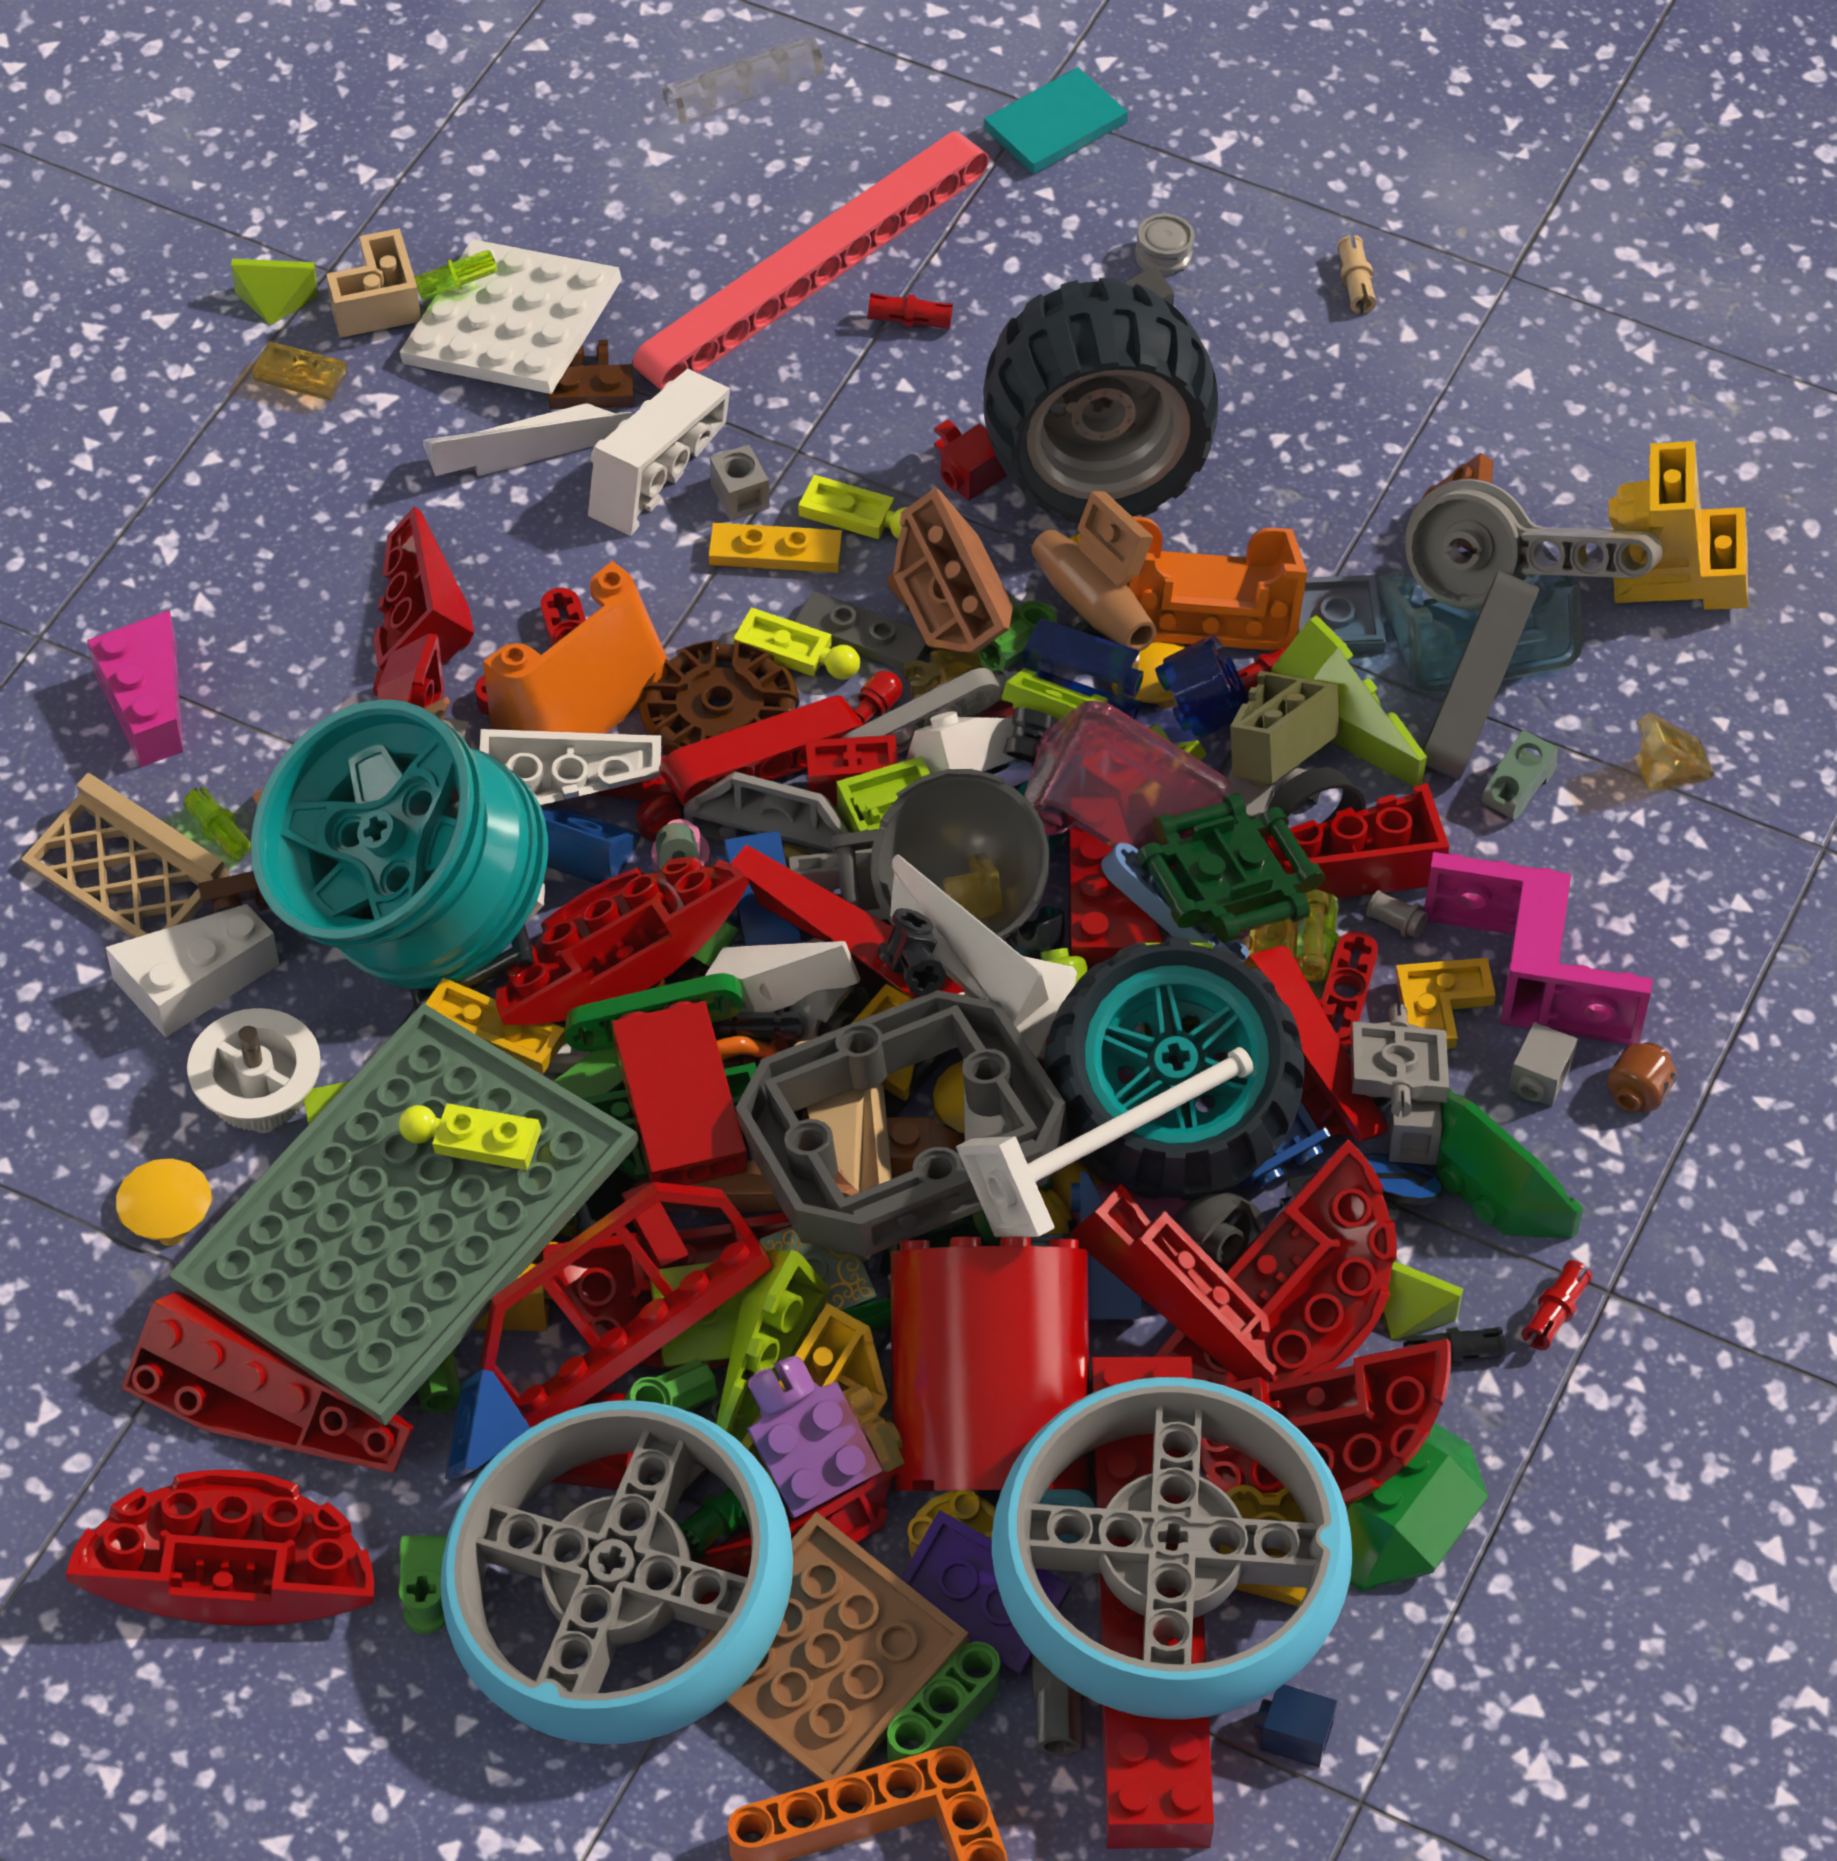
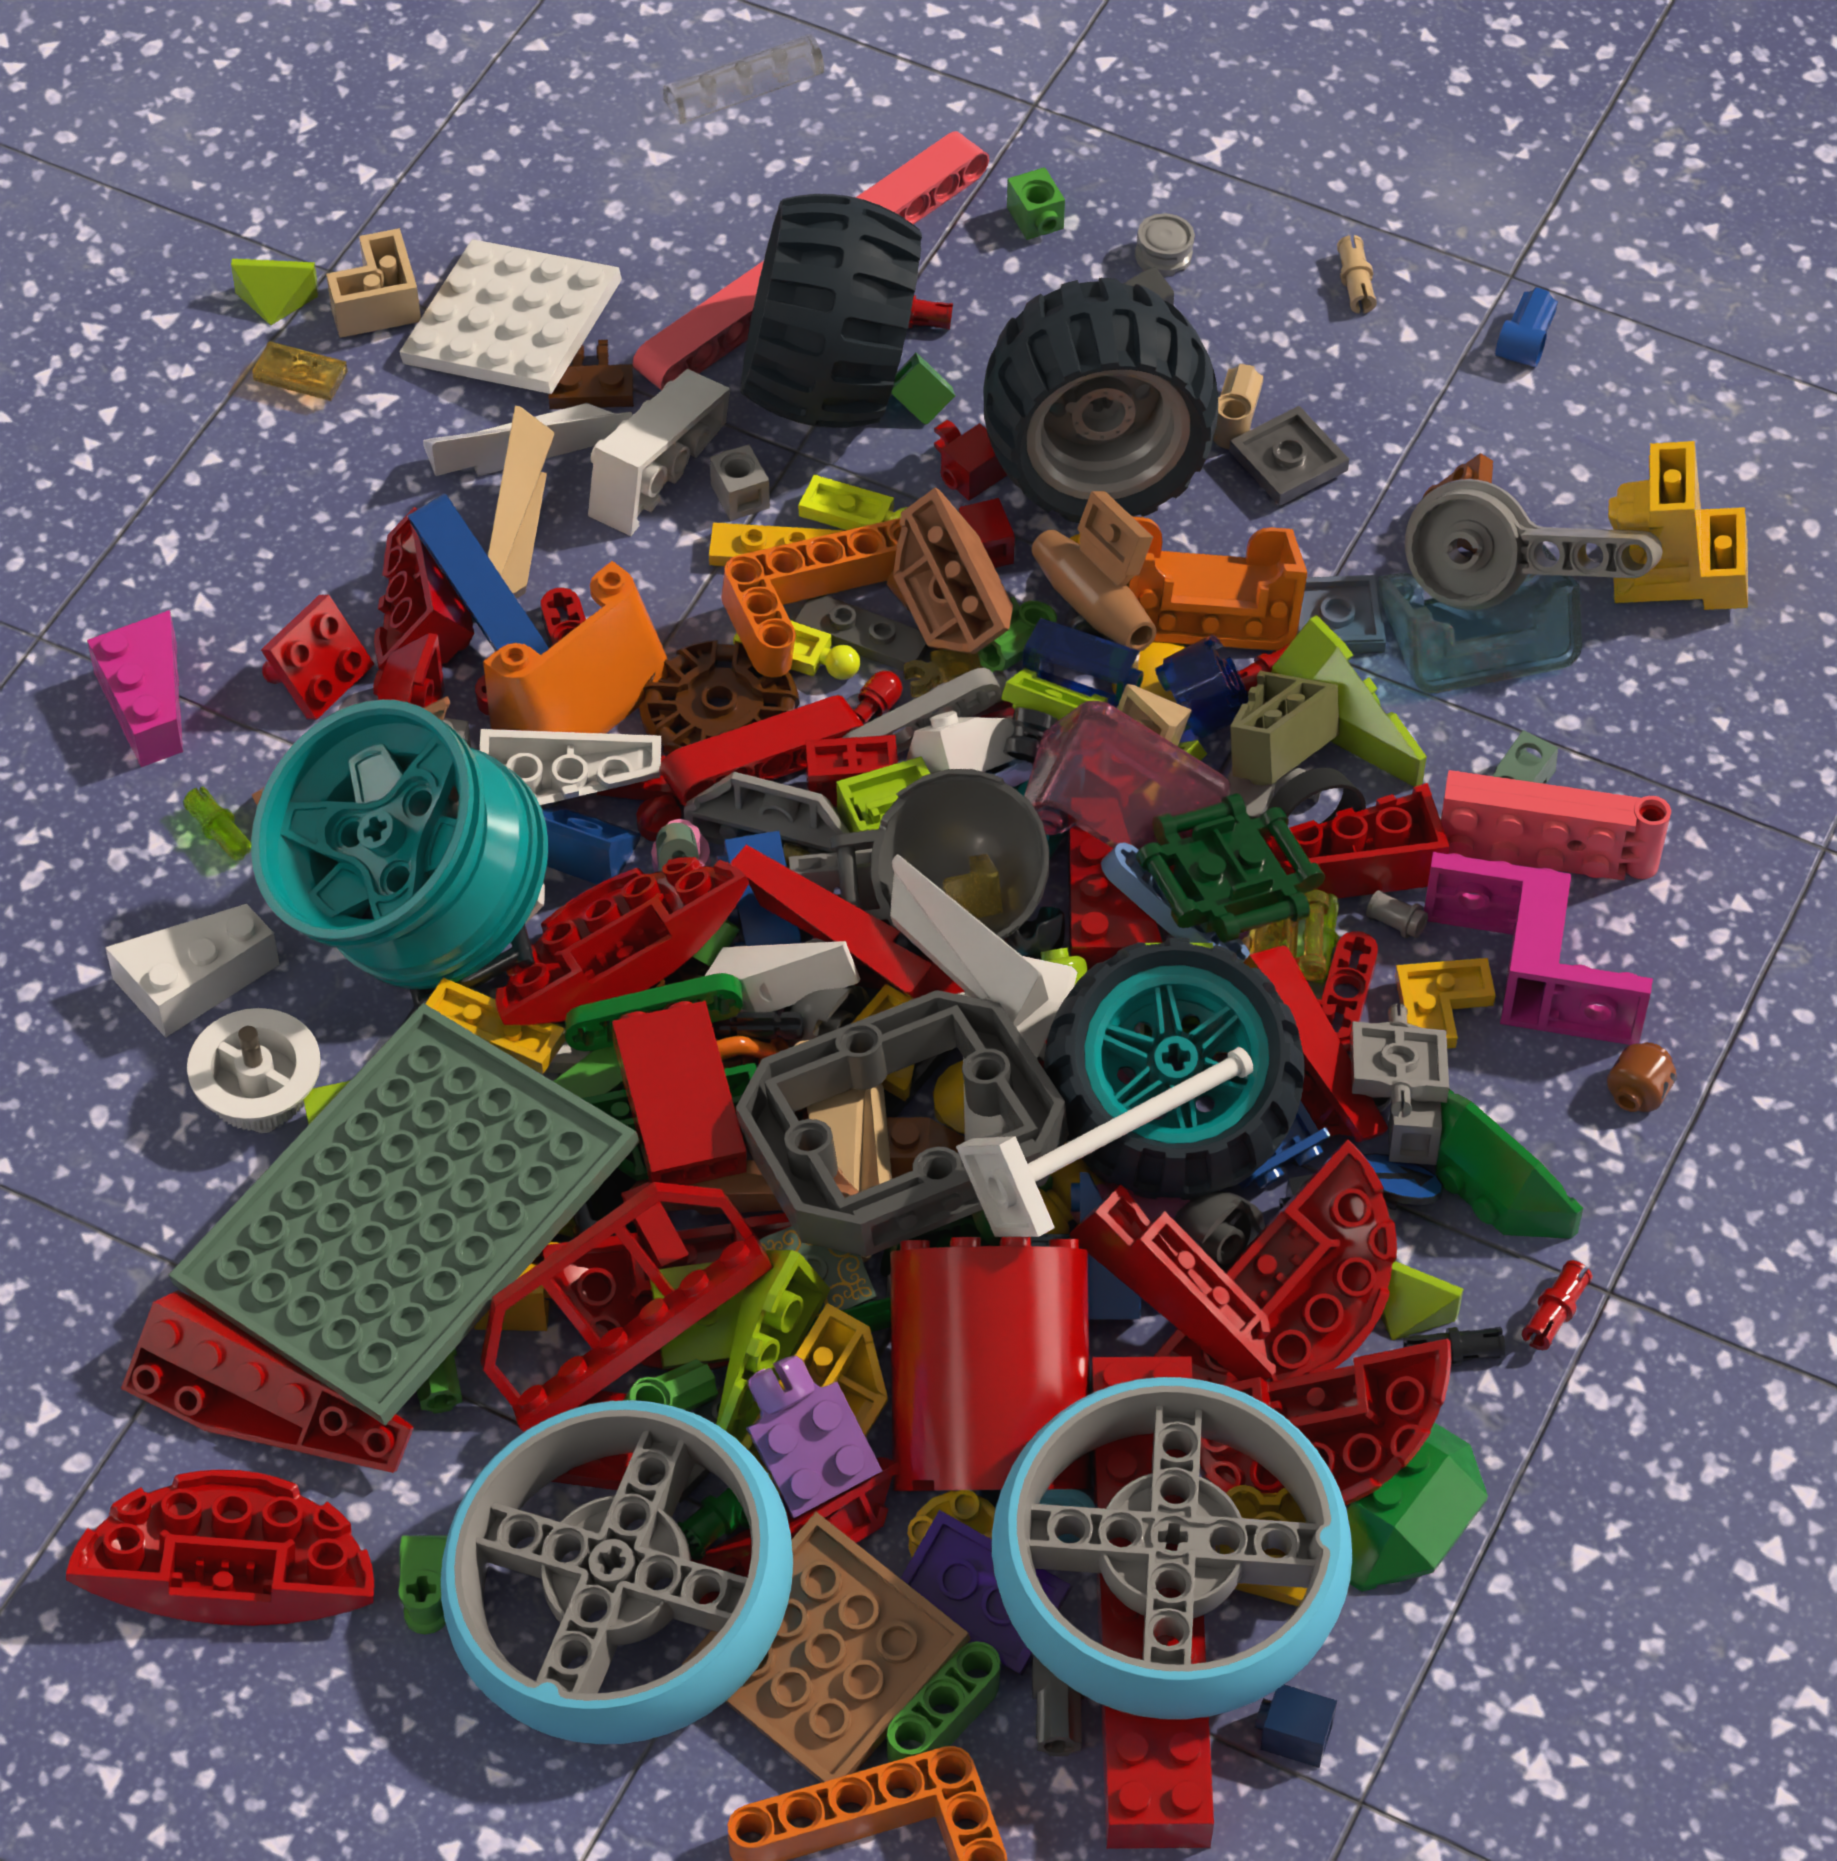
(142, 830): tan fence -> none
(163, 1200): yellow dish -> none
(230, 892): reddish brown hinge -> none
(316, 657): none -> red plate
(455, 274): clear neon green axle -> none
(473, 1134): neon yellow plate -> none
(474, 576): none -> blue beam
(482, 1424): blue slope -> none
(520, 500): none -> tan wedge
(767, 579): none -> orange beam
(831, 311): none -> black wheel
(881, 1435): clear yellow plate -> none
(911, 950): black connector -> none
(921, 389): none -> bright green panel
(993, 529): none -> red panel
(1035, 203): none -> bright green brick
(1055, 120): teal tile -> none
(1155, 712): none -> tan slope
(1237, 403): none -> tan piece
(1289, 455): none -> flat silver plate
(1479, 674): dark grey beam -> none
(1526, 334): none -> blue piece
(1542, 1064): light grey brick -> none
(1554, 826): none -> coral hinge
(1670, 754): clear yellow slope -> none

